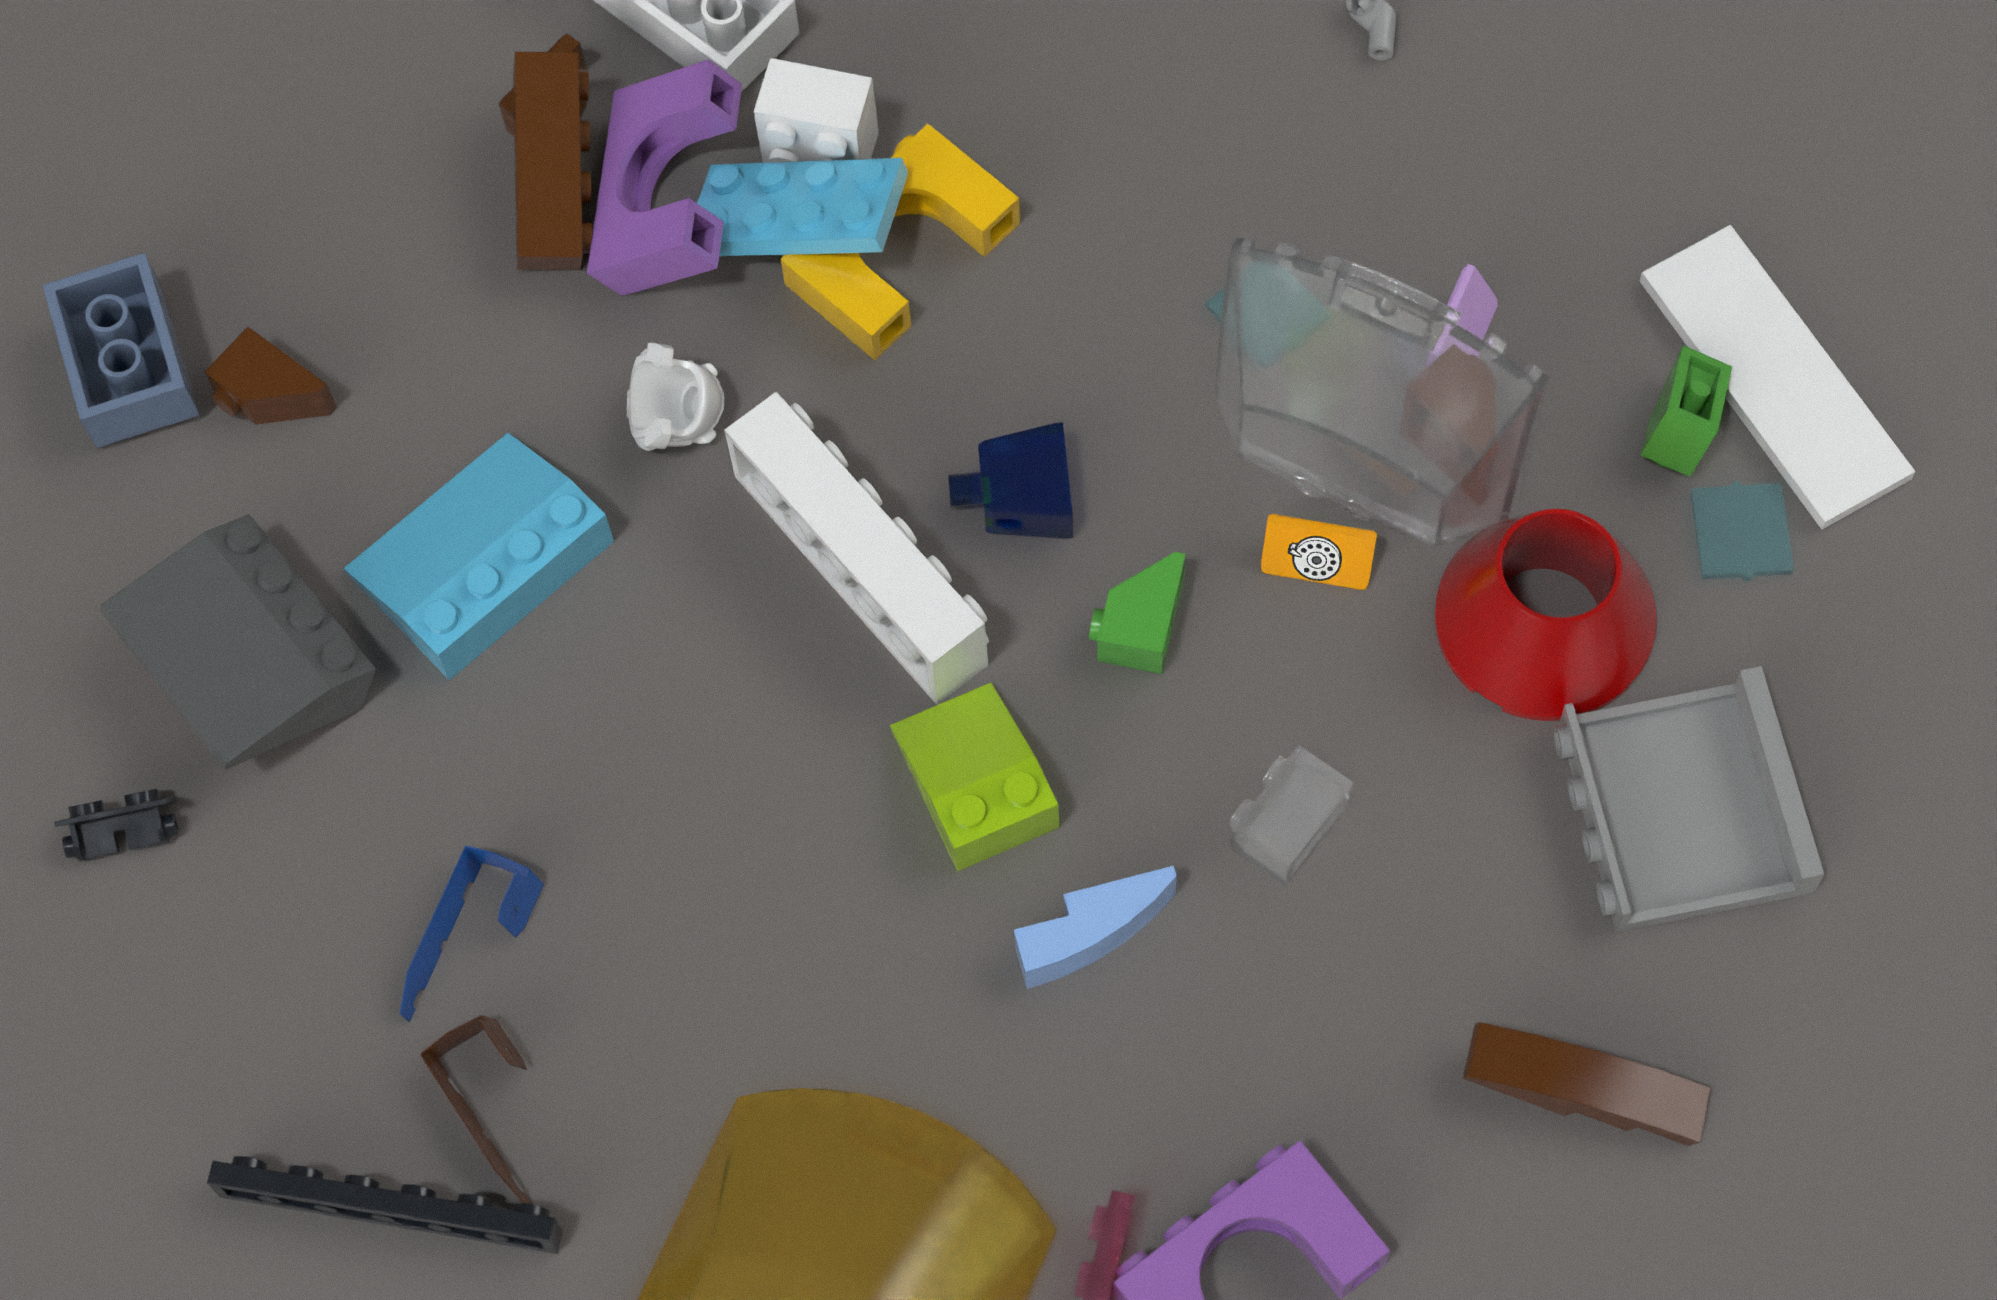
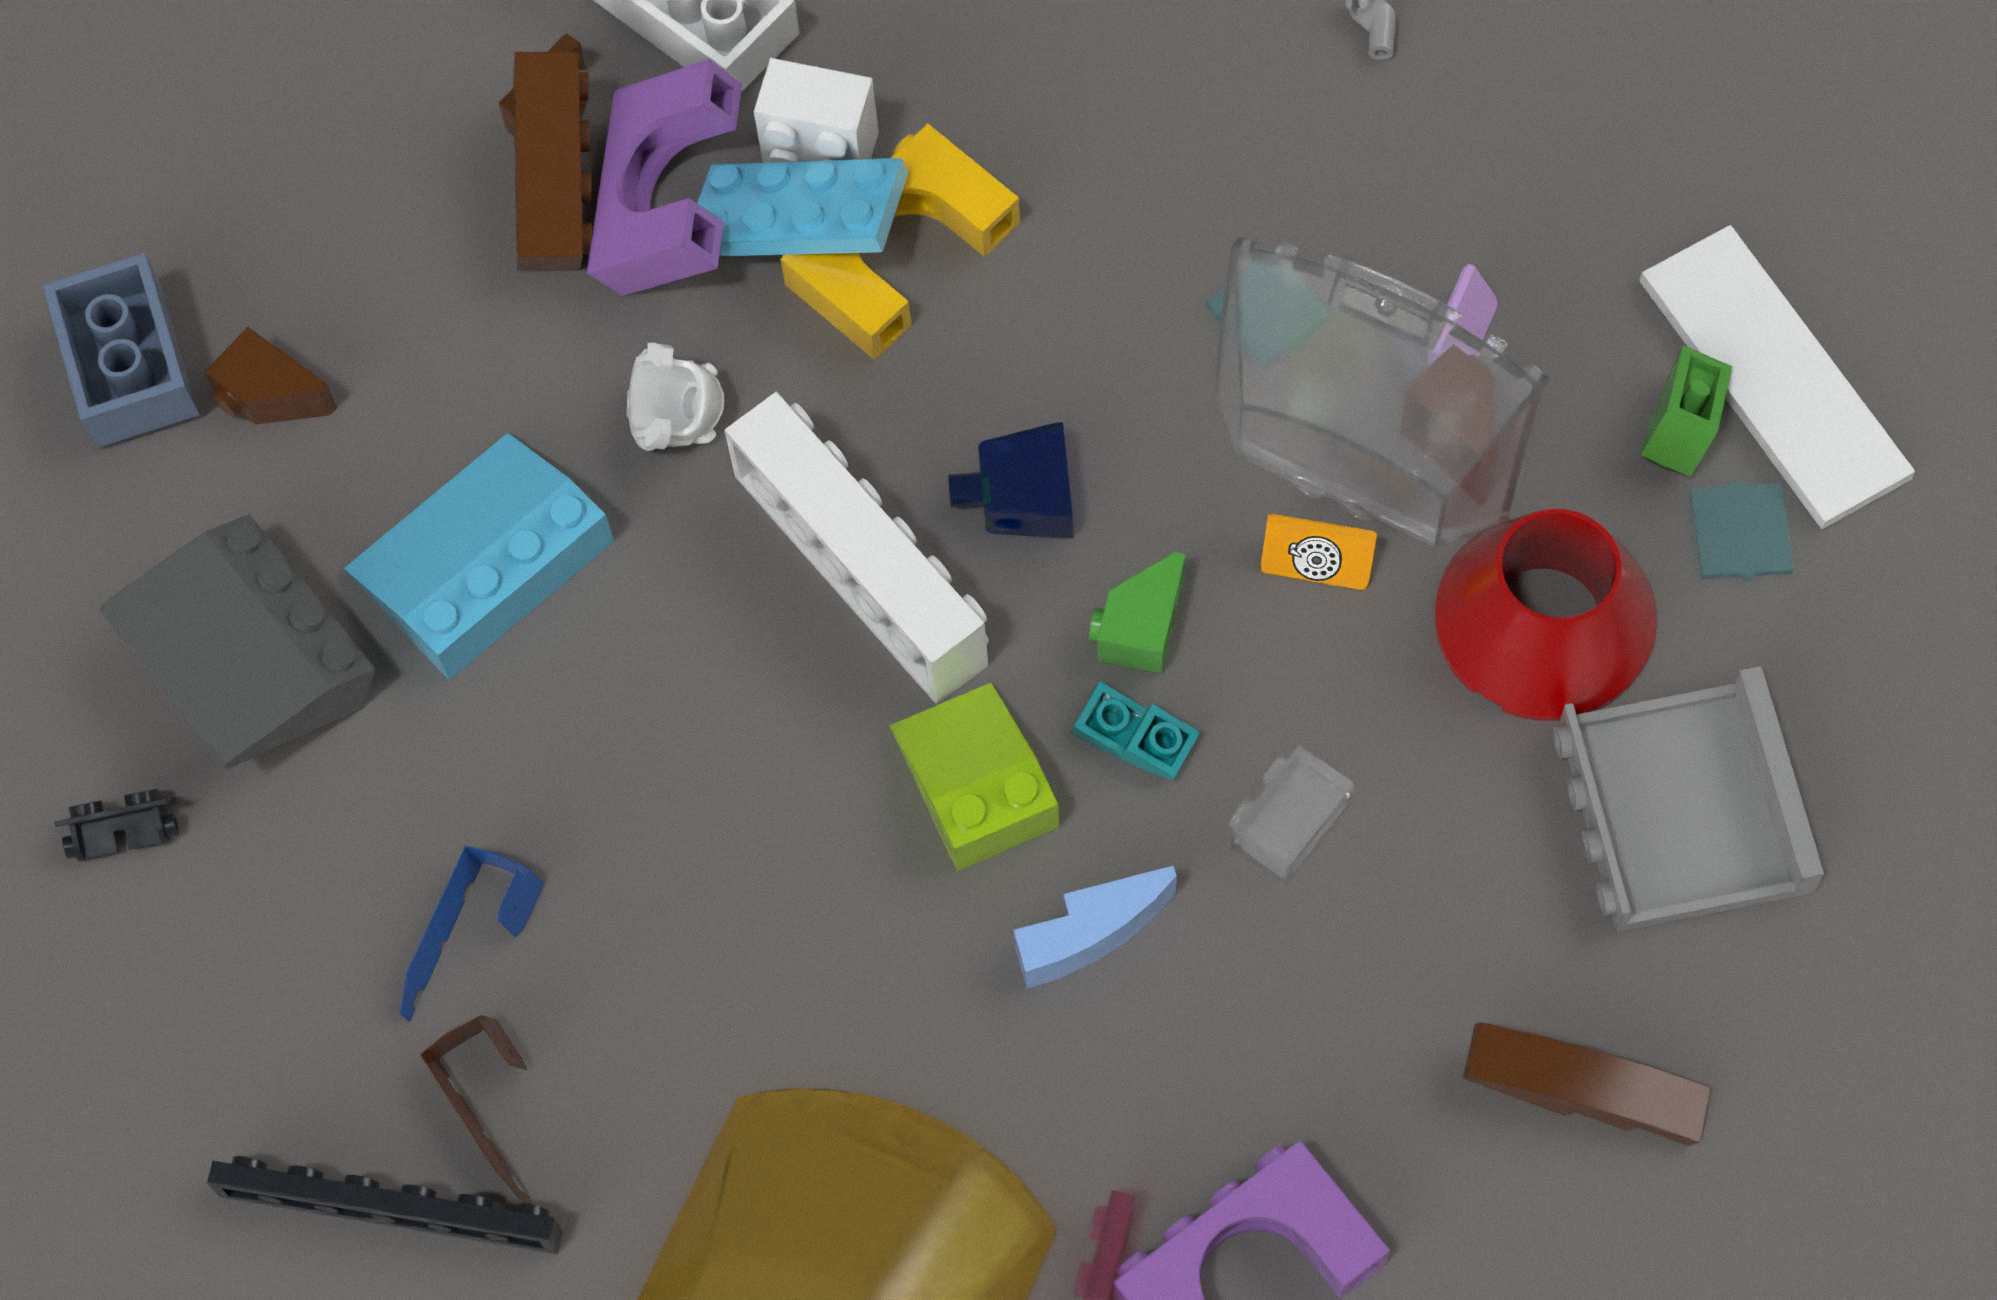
(1133, 733): none -> teal slope

